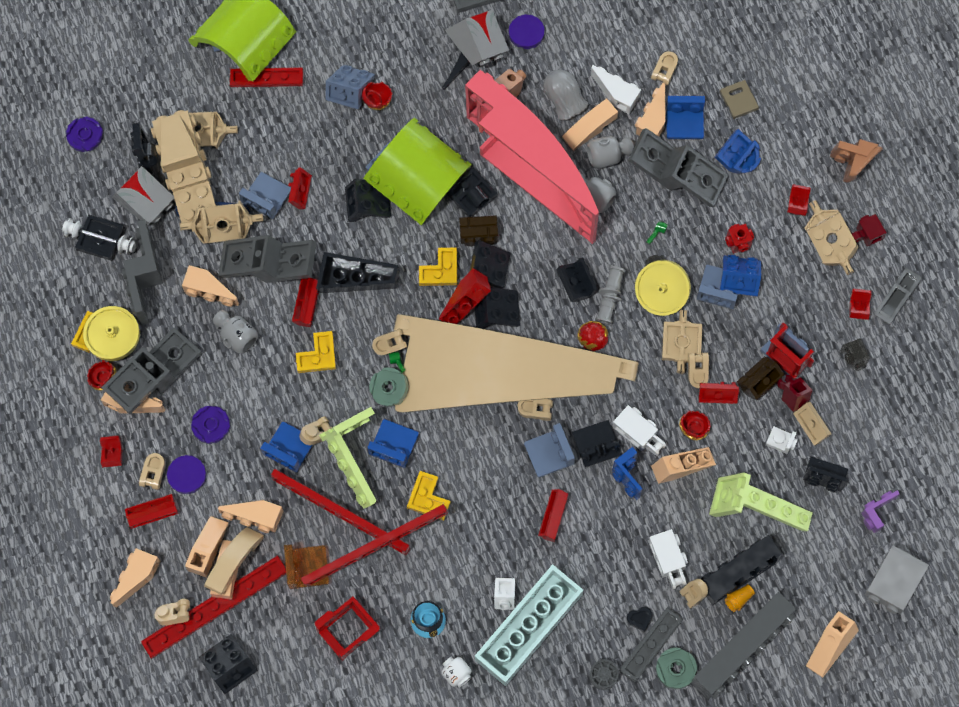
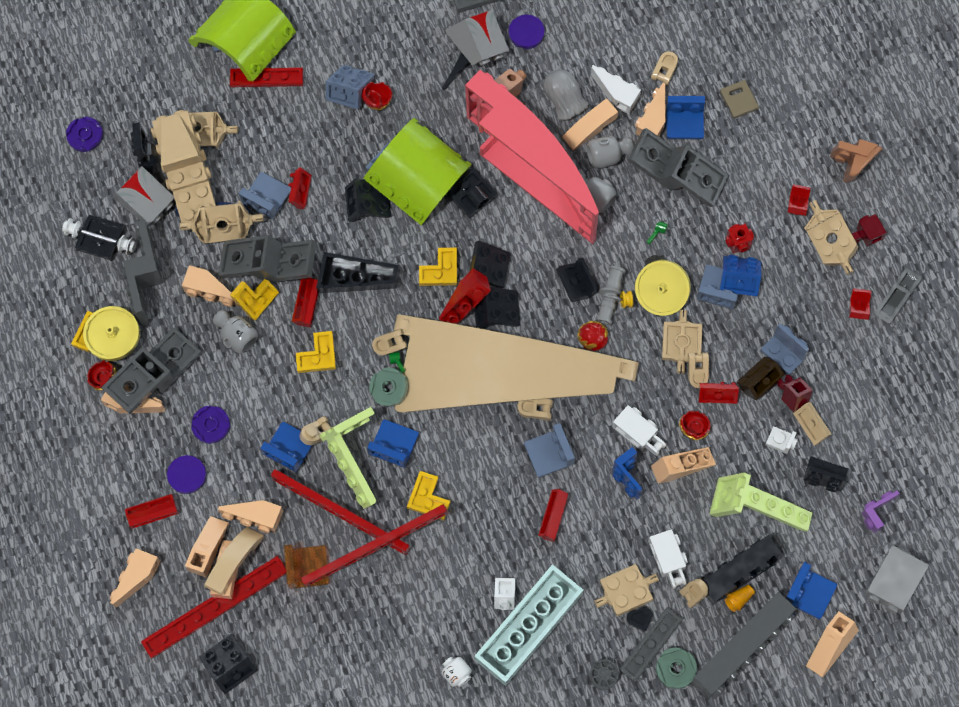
(111, 451): red bracket -> none
(153, 464): tan plate -> none
(167, 614): tan plate -> none
(254, 301): none -> yellow plate
(330, 618): red piece -> none
(428, 619): medium azure piece -> none
(478, 228): dark brown brick -> none
(597, 443): black hinge -> none
(626, 590): none -> tan plate
(627, 299): none -> yellow bush
(739, 153): blue slope -> none
(785, 357): red piece -> none
(811, 592): none -> blue bracket
(855, 354): clear smoke brick -> none

